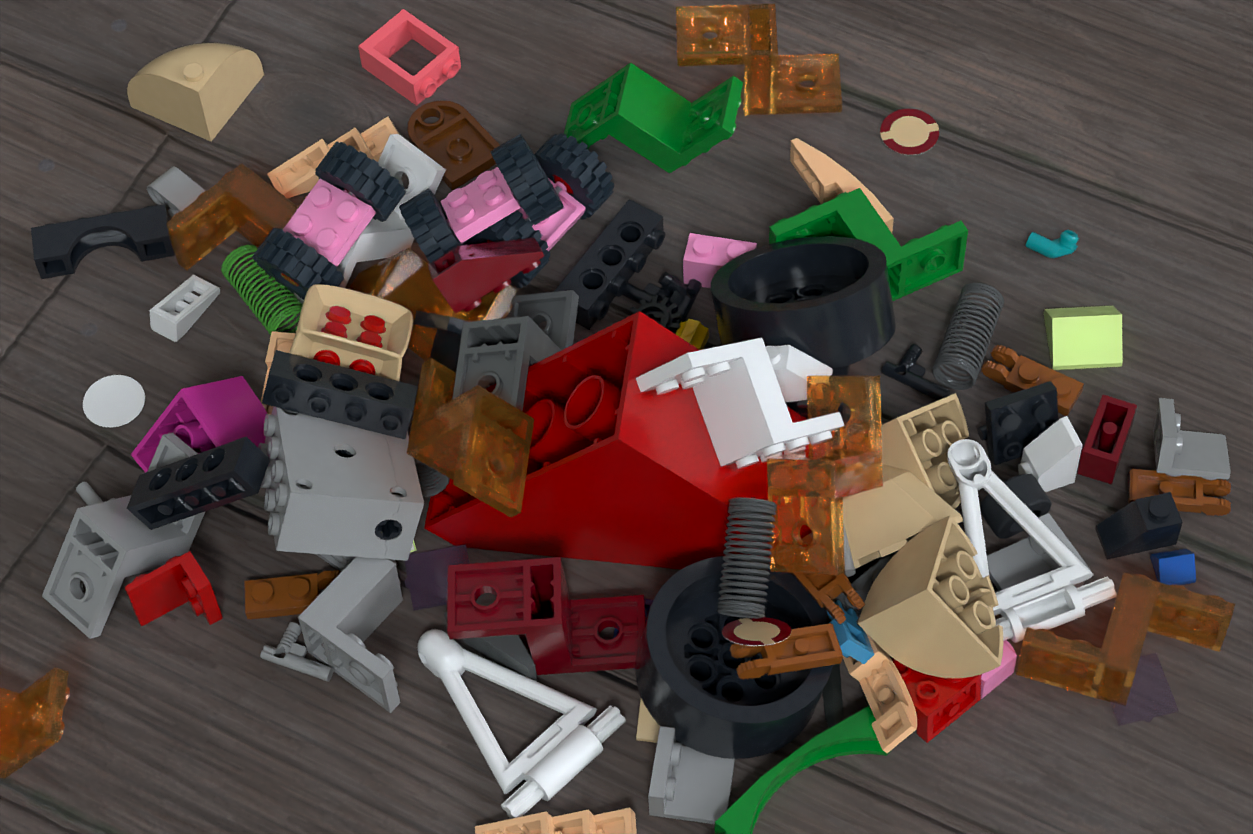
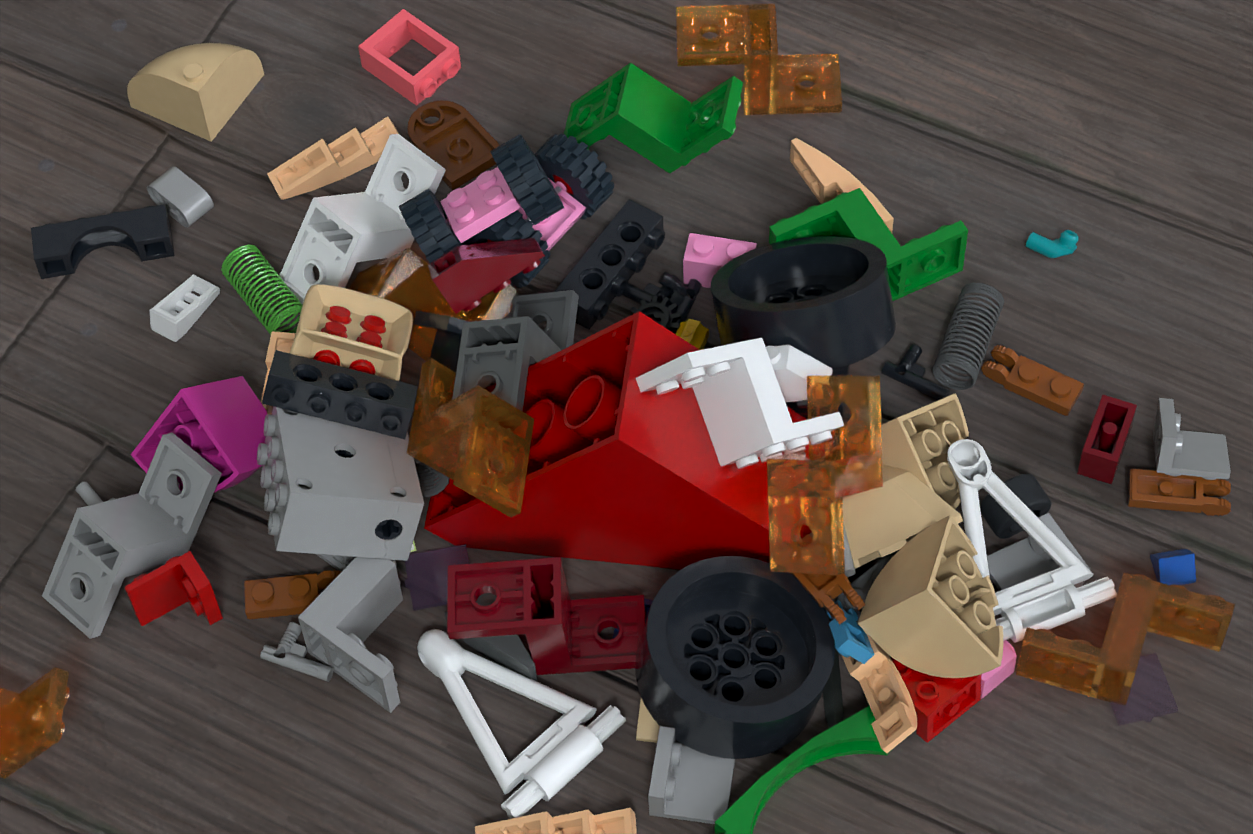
(113, 401): white sticker -> none
(198, 483): black brick -> none
(233, 204): clear orange bracket -> none
(329, 220): black plate -> none
(756, 631): sticker -> none
(759, 513): dark grey piece -> none
(801, 650): dark orange hinge -> none
(909, 131): sticker -> none
(1018, 420): black plate -> none
(1053, 456): white slope -> none
(1084, 337): yellowish green slope -> none
(1140, 526): black slope -> none

